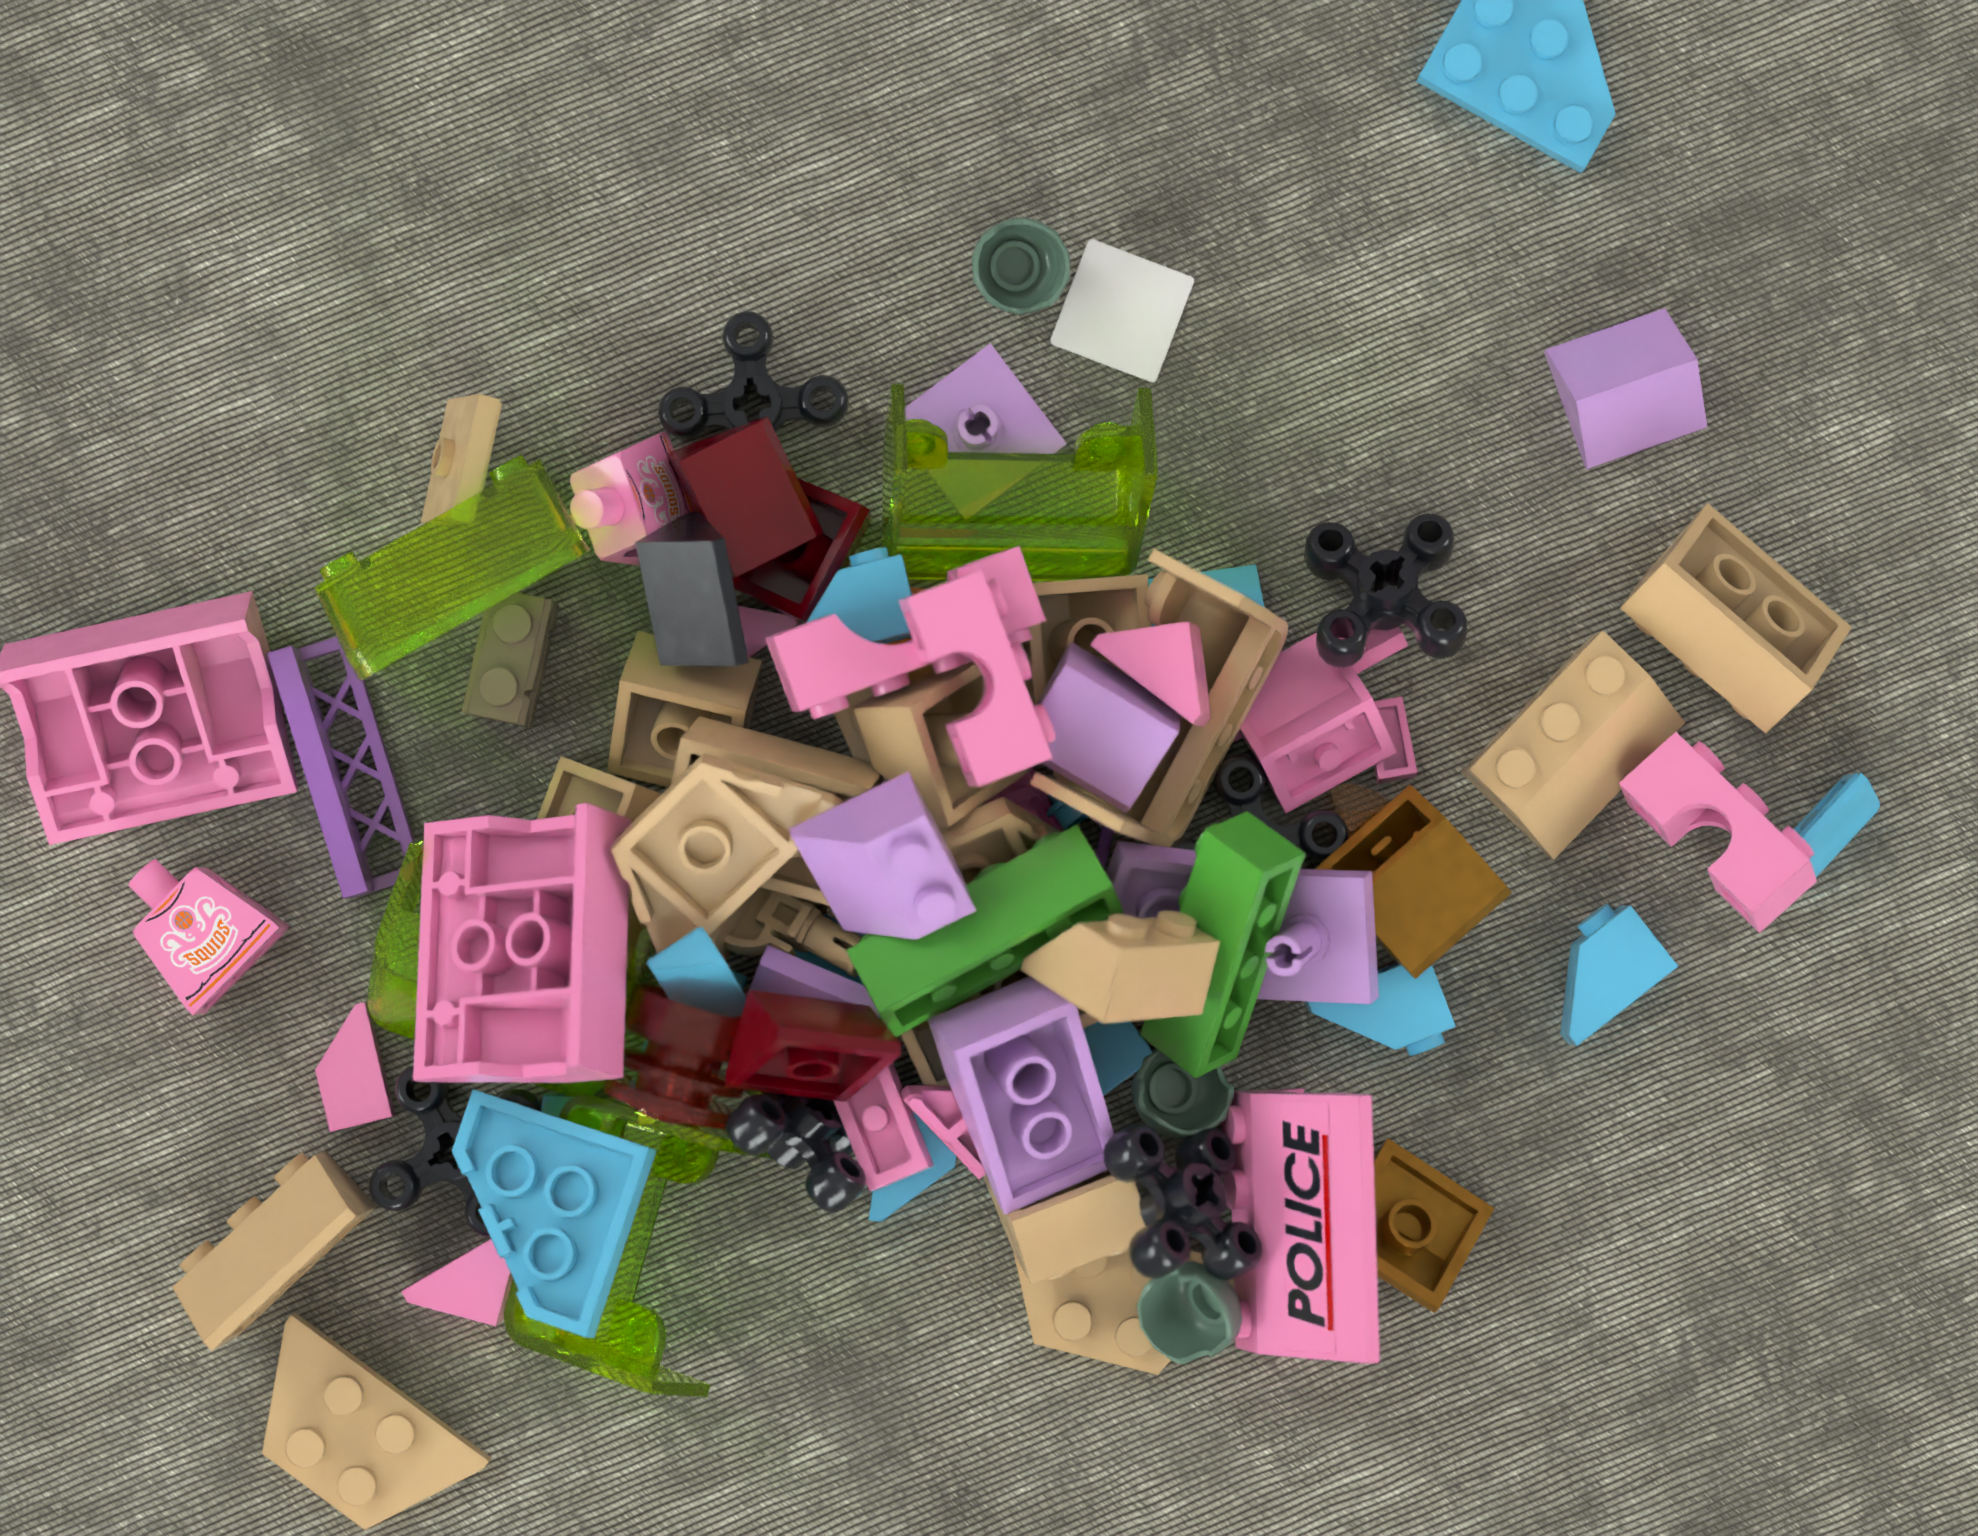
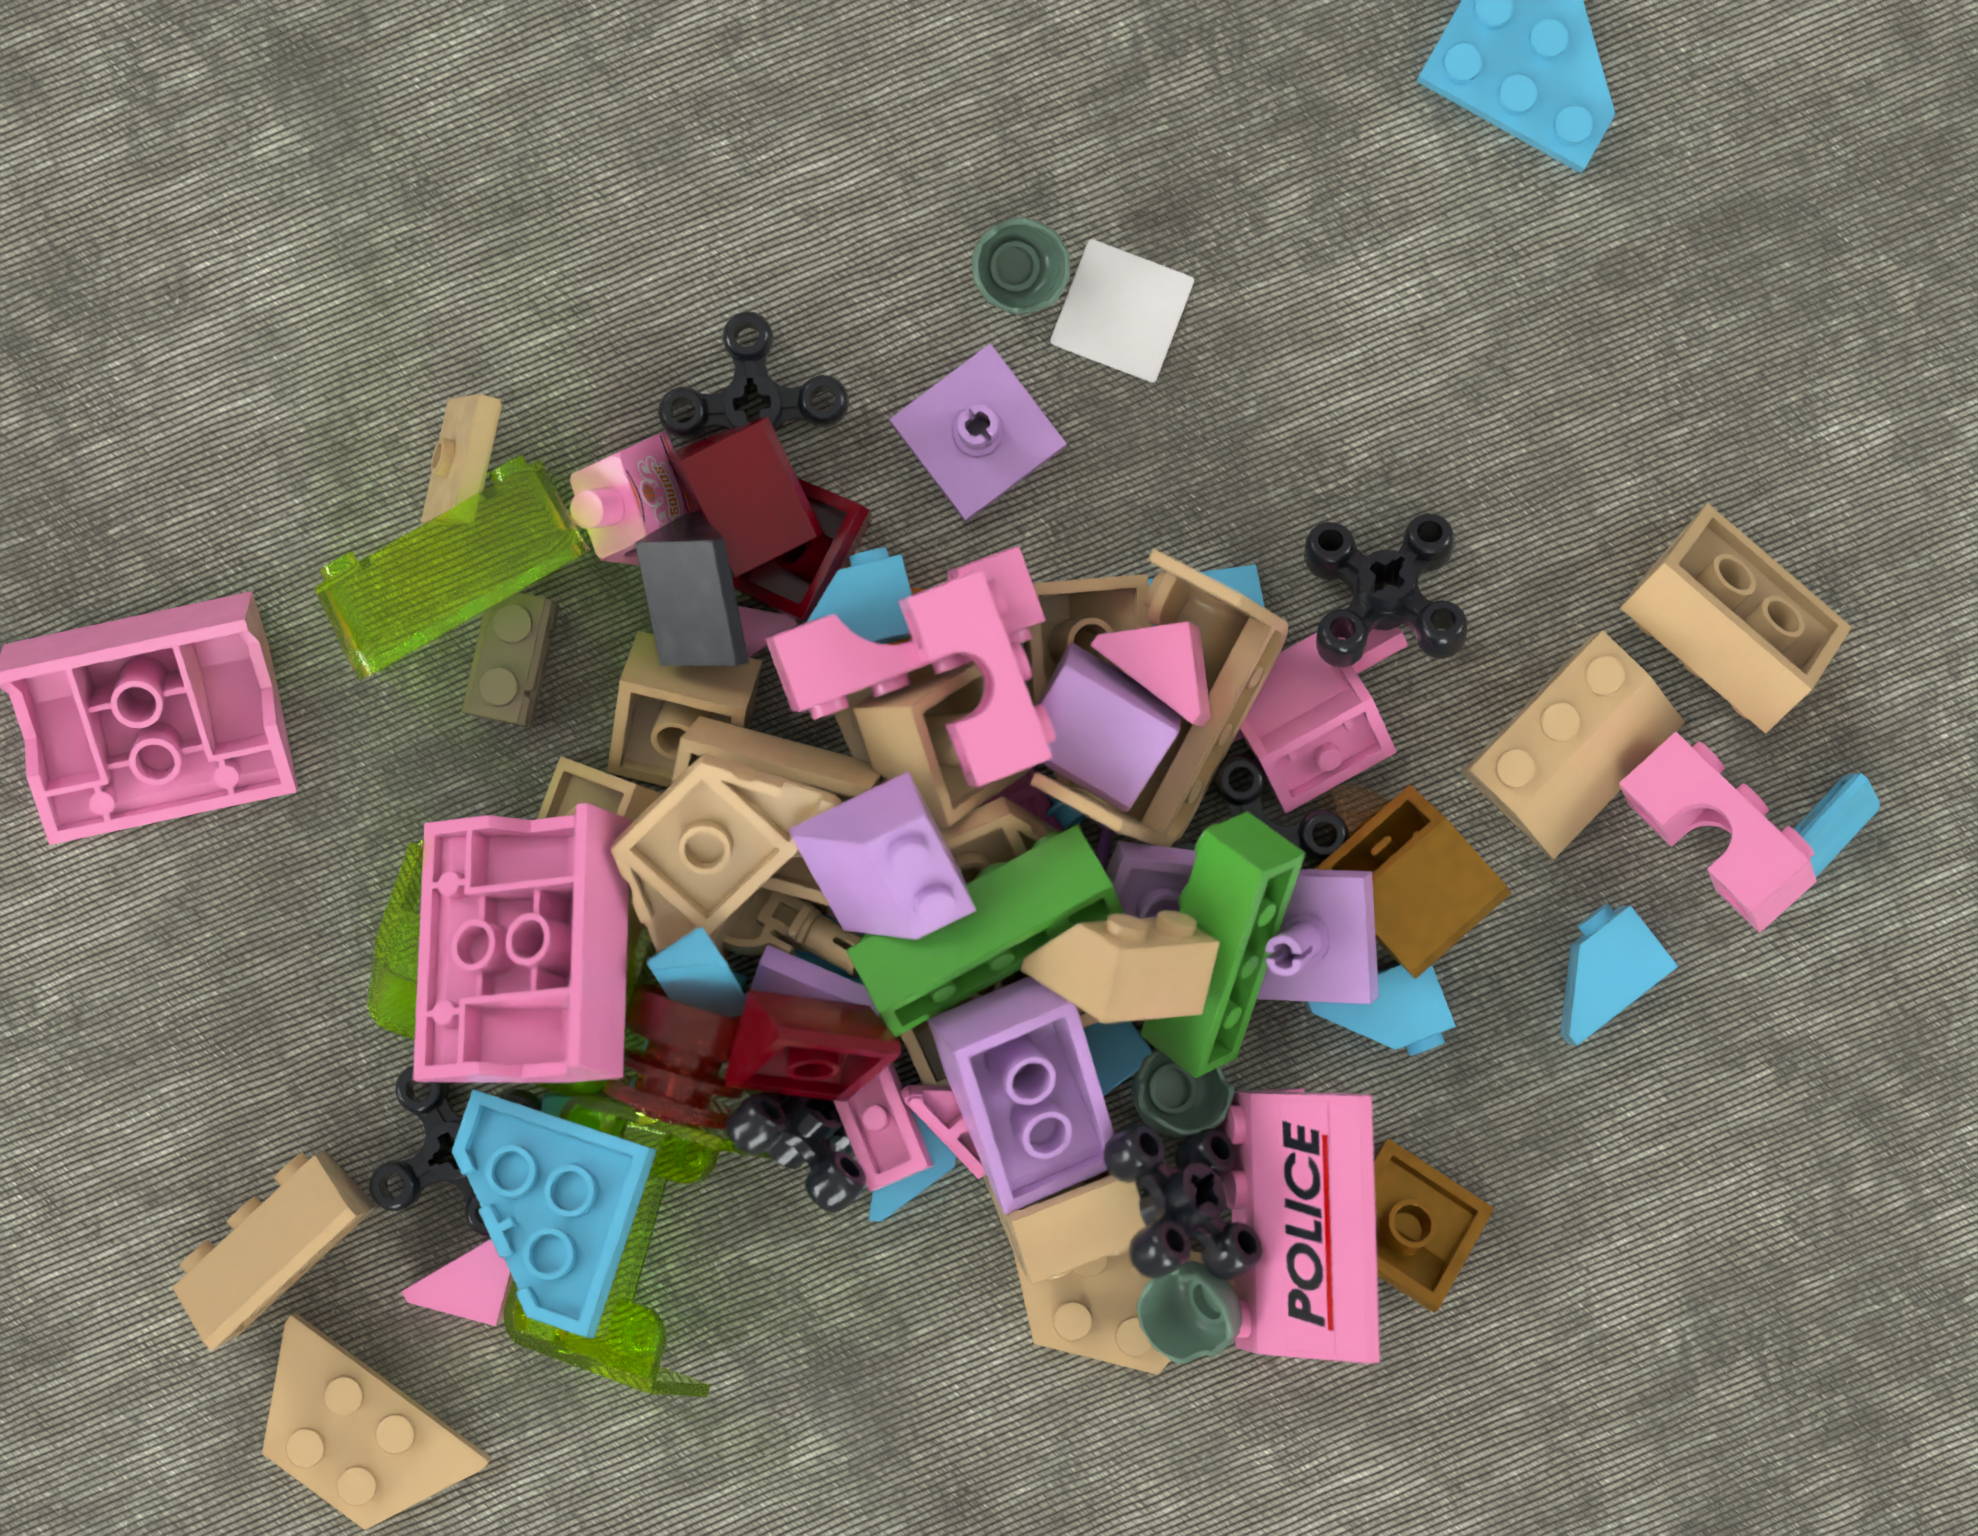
(201, 932): bright pink torso -> none
(322, 770): medium lavender fence -> none
(353, 1075): bright pink tile -> none
(1065, 511): clear neon green windscreen -> none
(1401, 764): bright pink piece -> none
(1628, 387): lavender slope -> none

